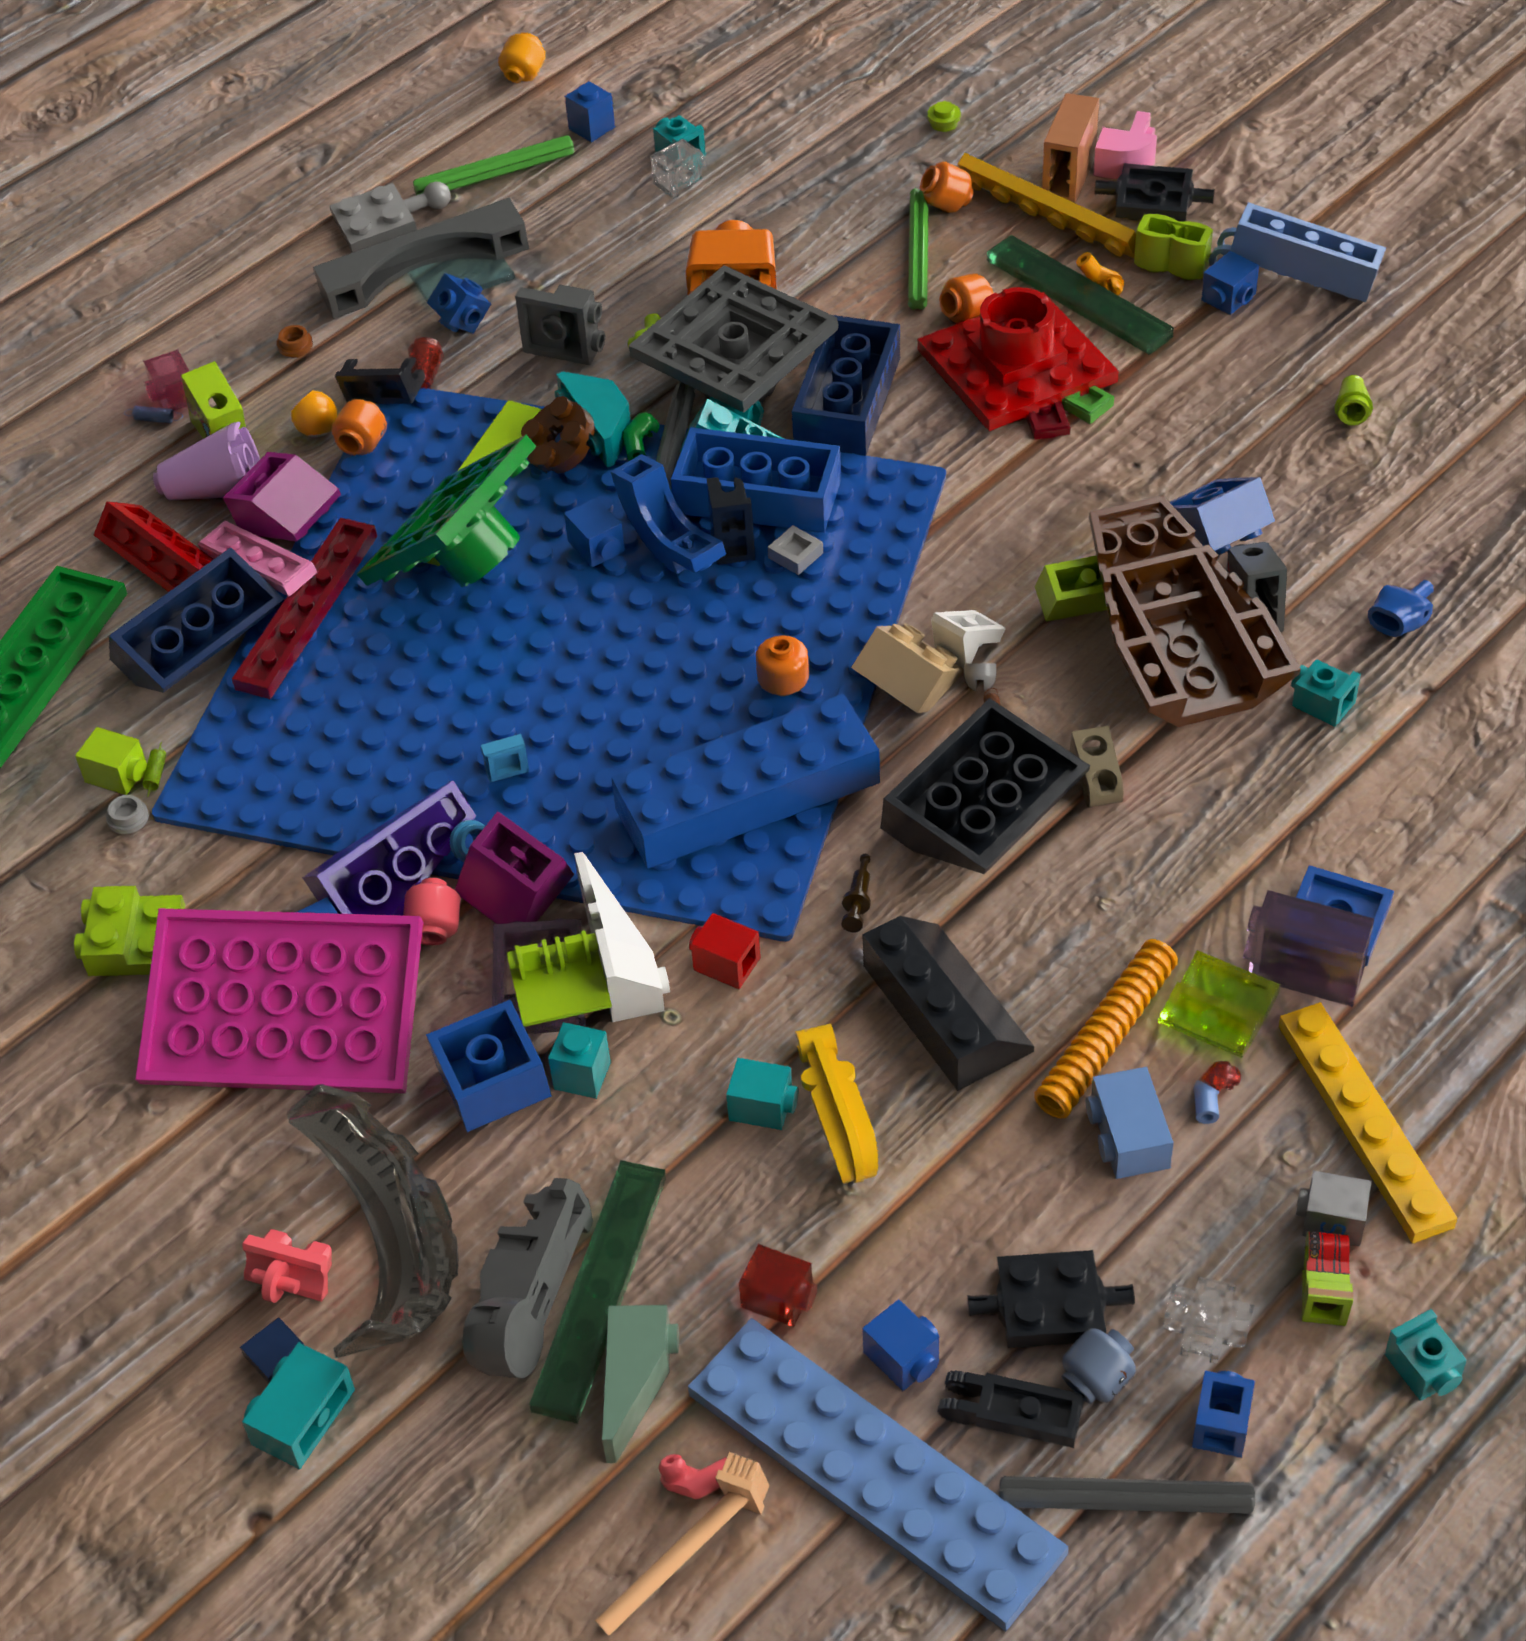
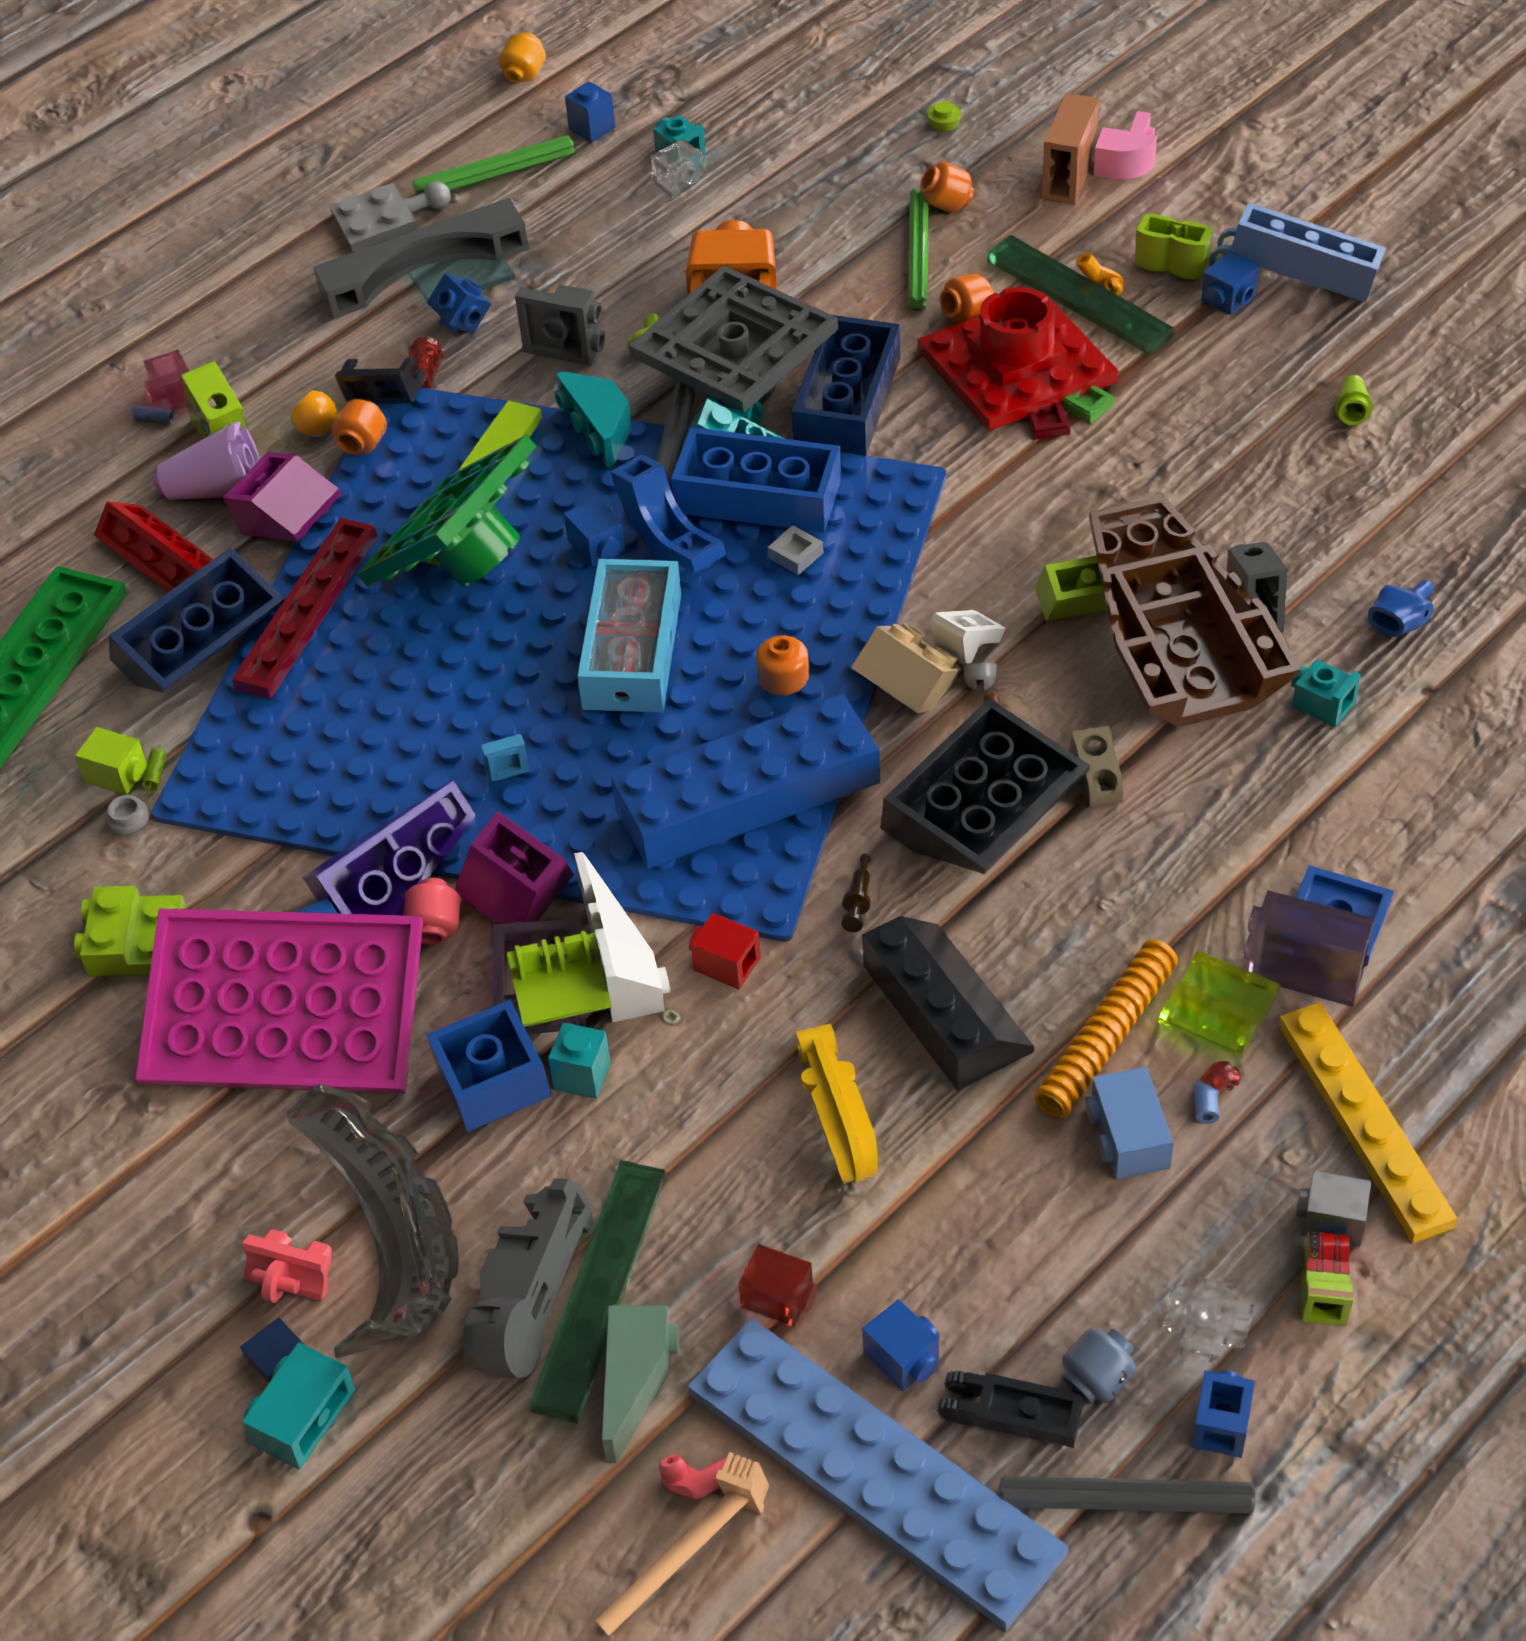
(278, 566): bright pink tile -> none
(294, 341): dark orange plate -> none
(459, 834): dark azure plate -> none
(557, 417): reddish brown plate -> none
(630, 635): none -> brick
(636, 431): green arm -> none
(731, 521): black hinge -> none
(761, 1094): teal brick -> none
(1049, 1298): black plate -> none
(1057, 210): yellow plate -> none
(1154, 191): black plate -> none
(1226, 511): brick -> none
(1423, 1372): teal brick -> none

